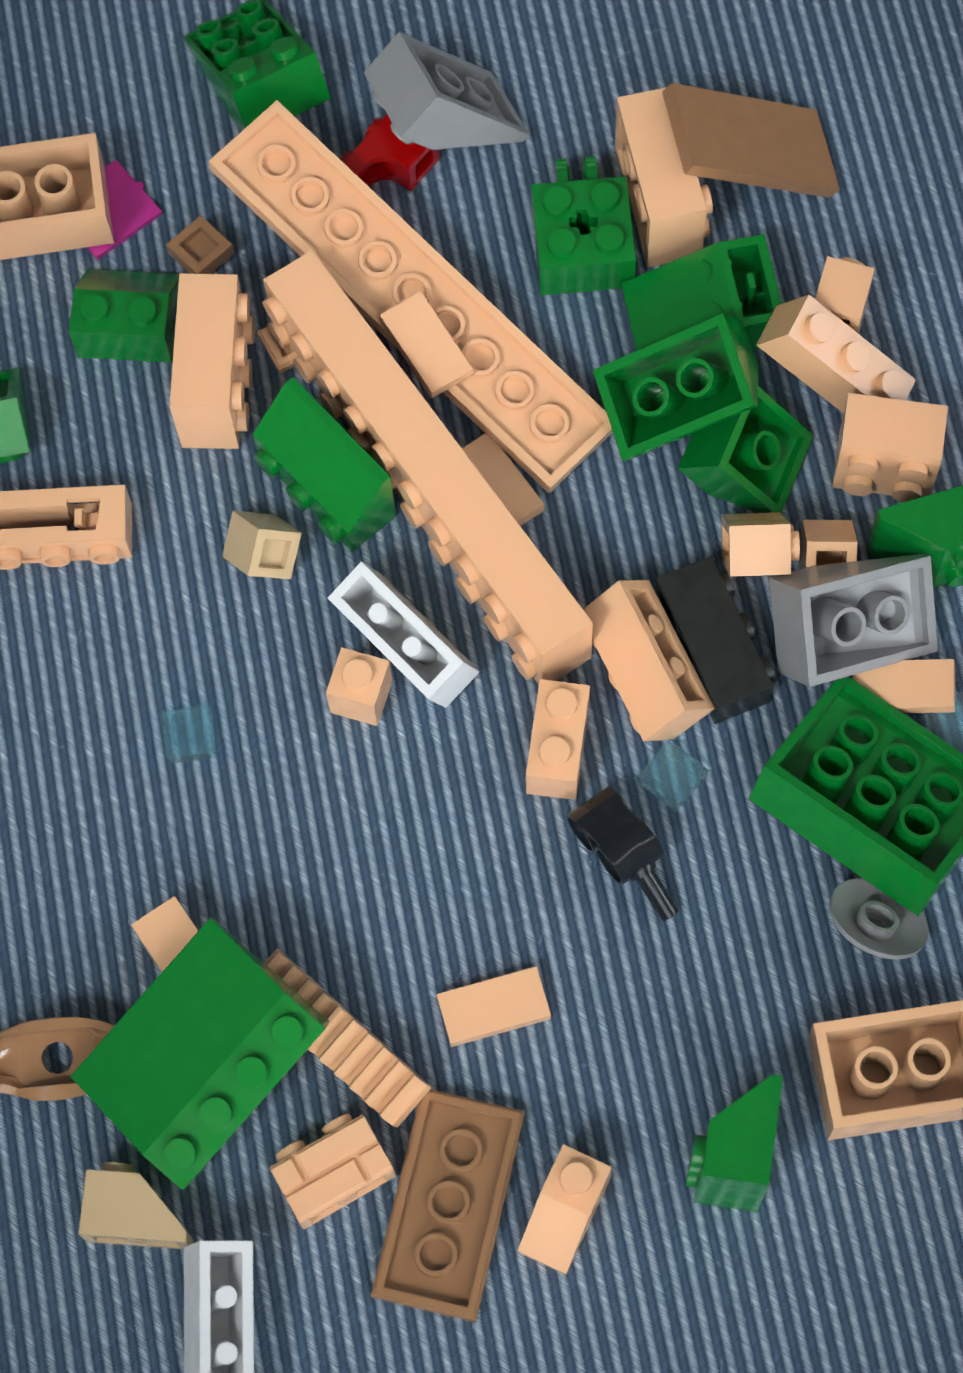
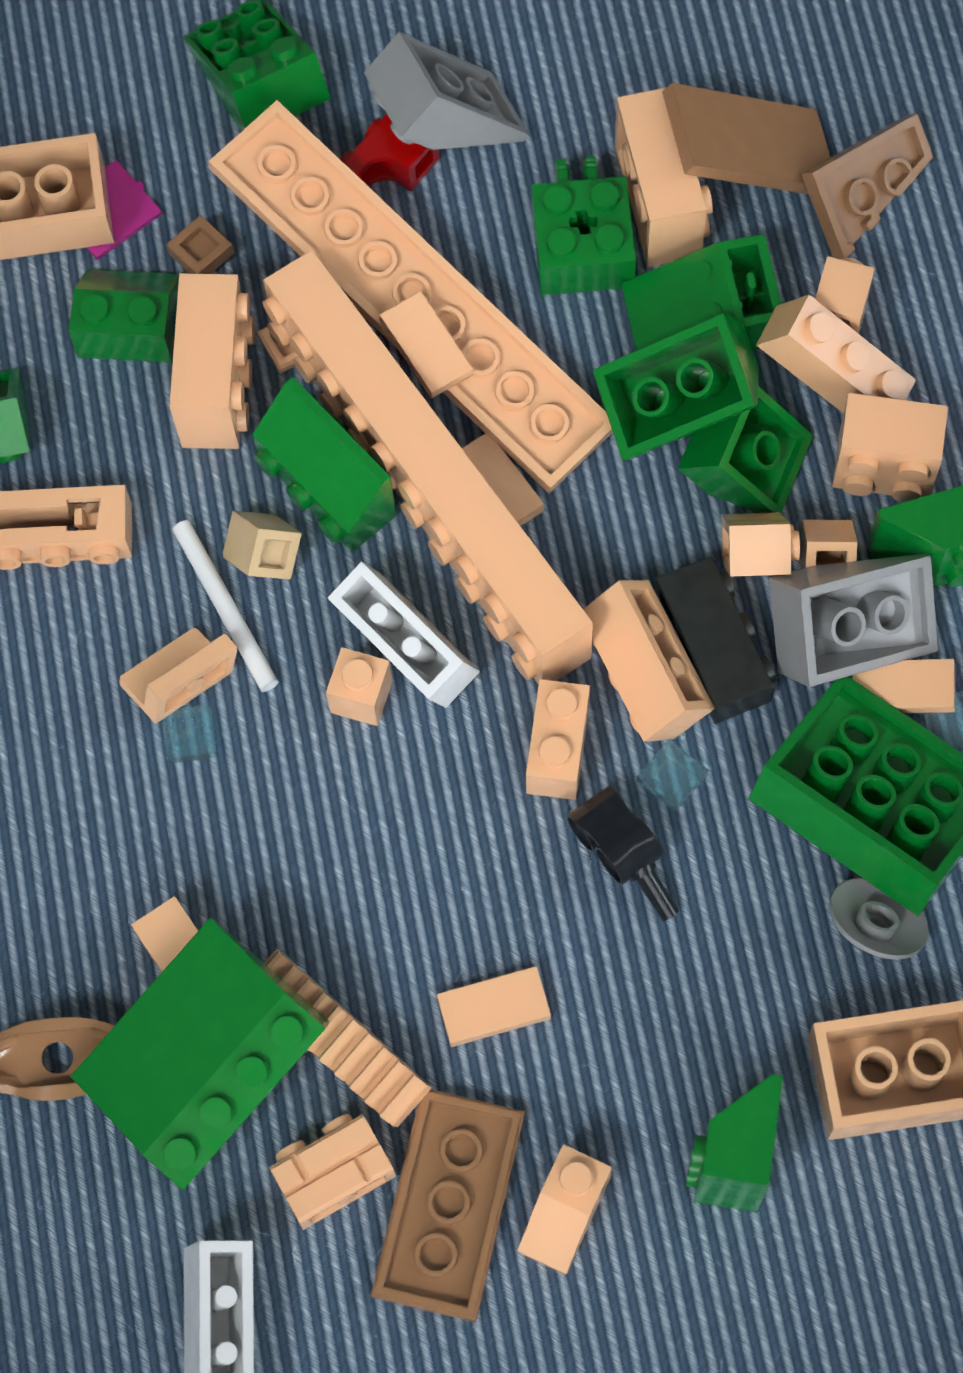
(127, 1211): tan slope -> none
(179, 673): none -> light nougat panel
(225, 606): none -> white bar
(863, 179): none -> medium nougat wing

